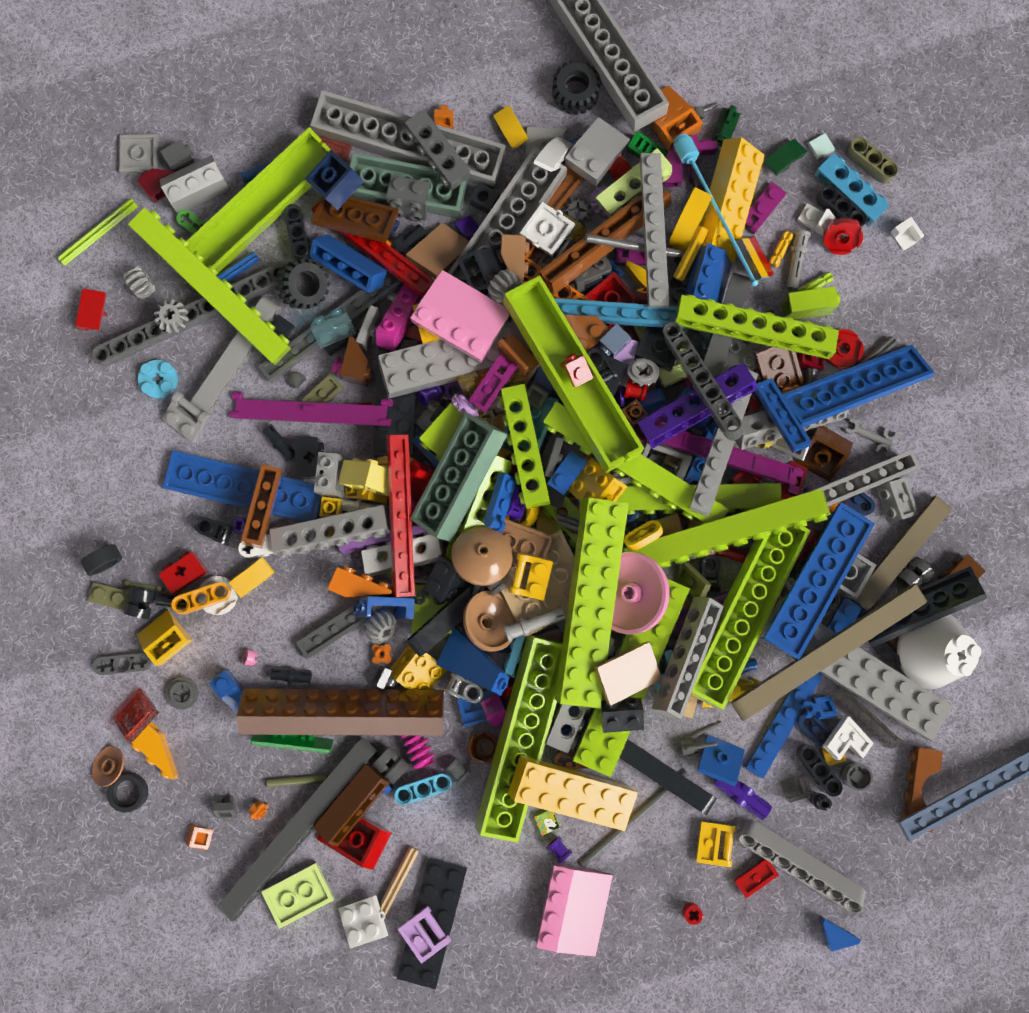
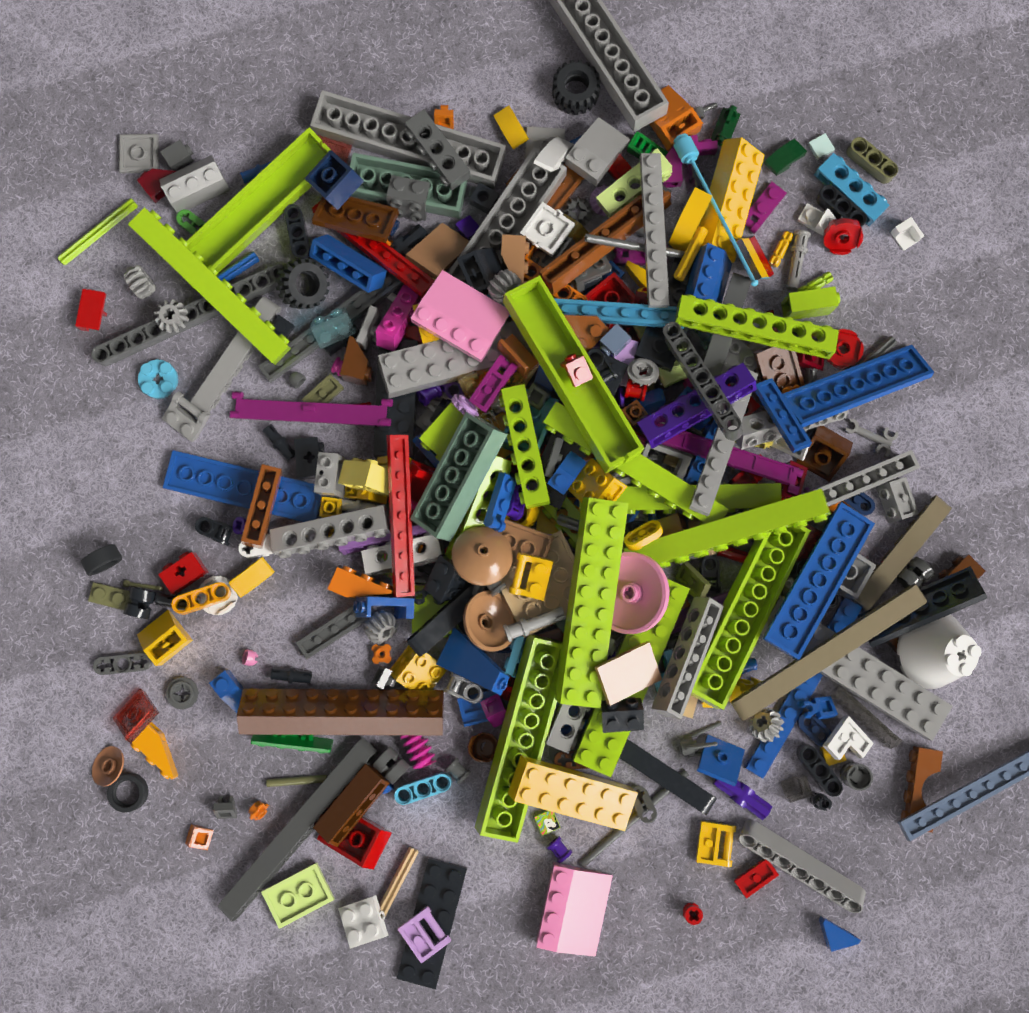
(648, 803): none -> dark grey beam
(766, 725): none -> light grey gear

